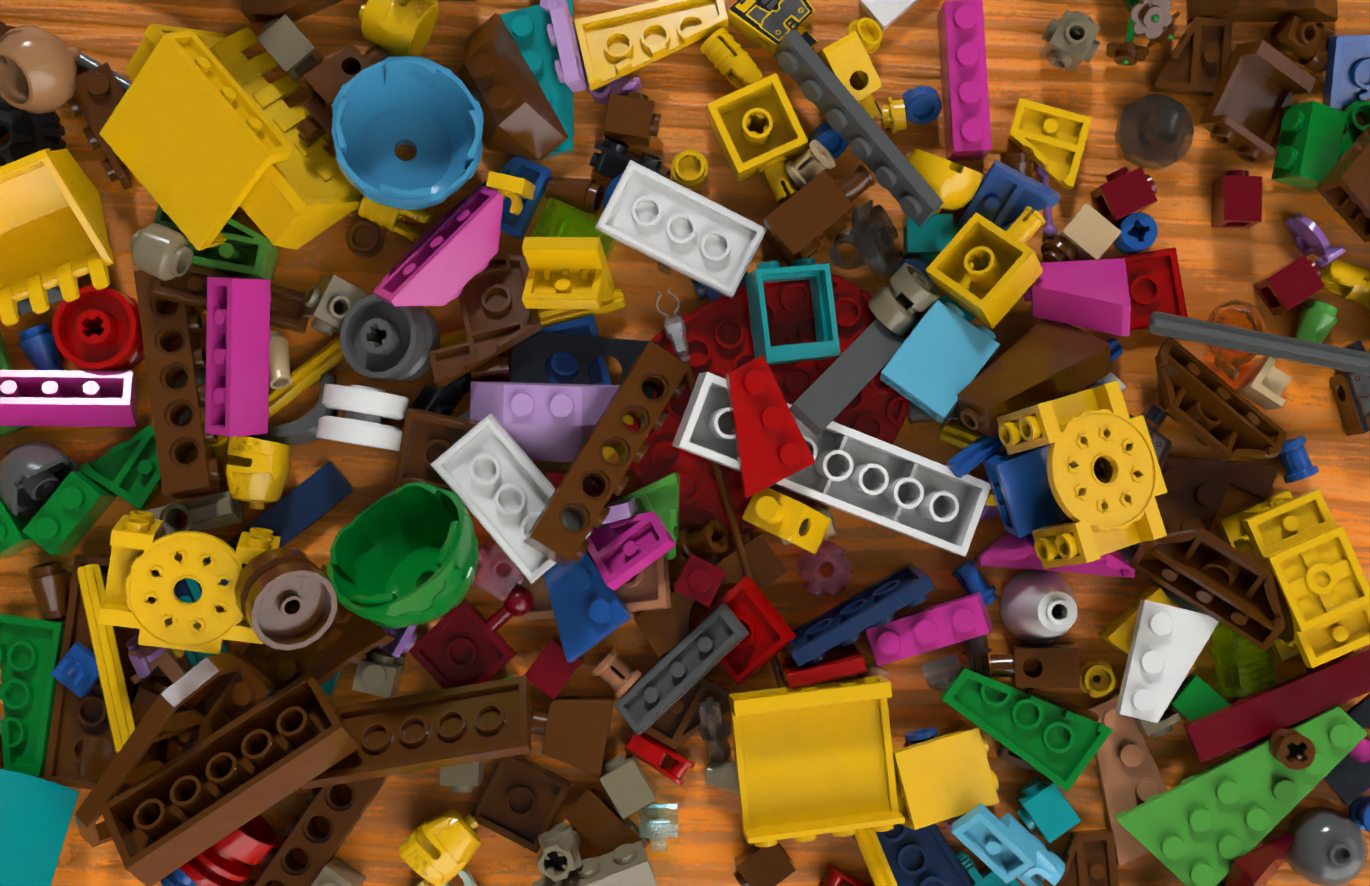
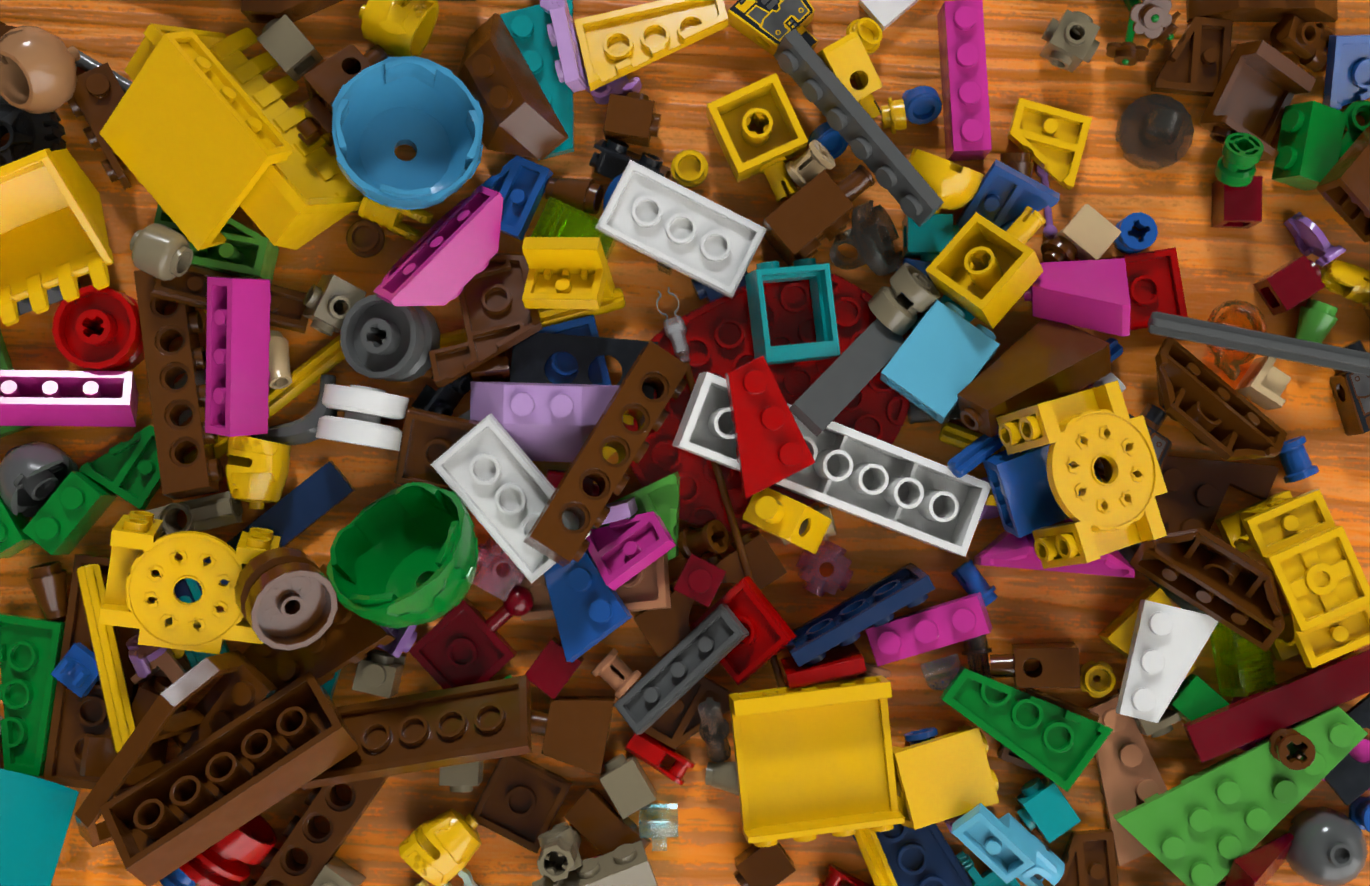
(41, 348): blue cone -> none
(512, 188): yellow tile -> none
(730, 59): yellow hinge -> none
(1038, 606): white cone -> none
(1124, 194): dark red brick -> none
(1239, 158): none -> green wheel

